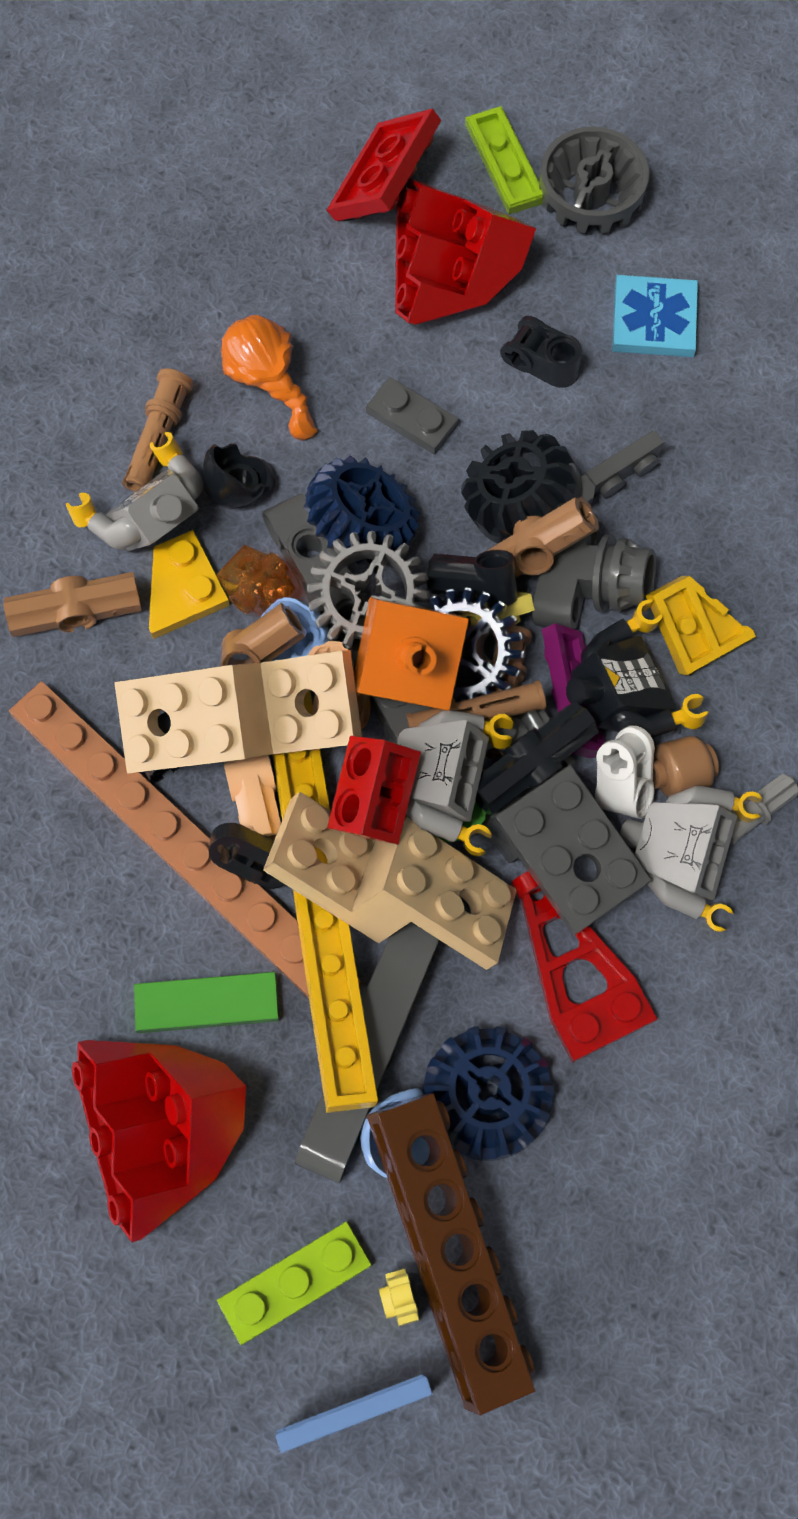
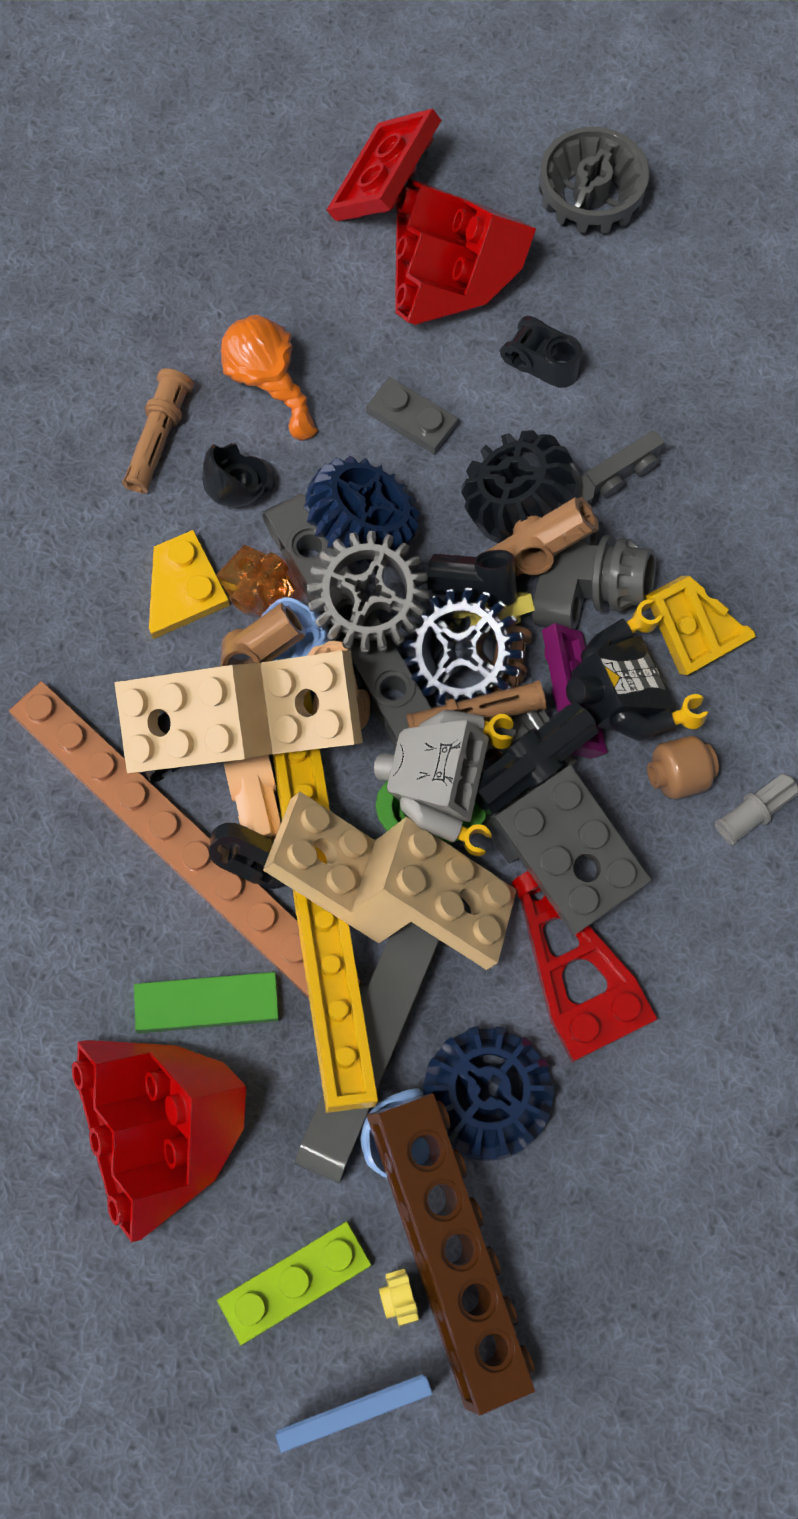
(72, 604): medium nougat piece -> none
(151, 509): light grey torso -> none
(374, 789): red brick -> none
(409, 653): orange brick -> none
(504, 160): lime tile -> none
(626, 773): white piece -> none
(655, 316): medium azure tile -> none
(686, 846): light grey torso -> none

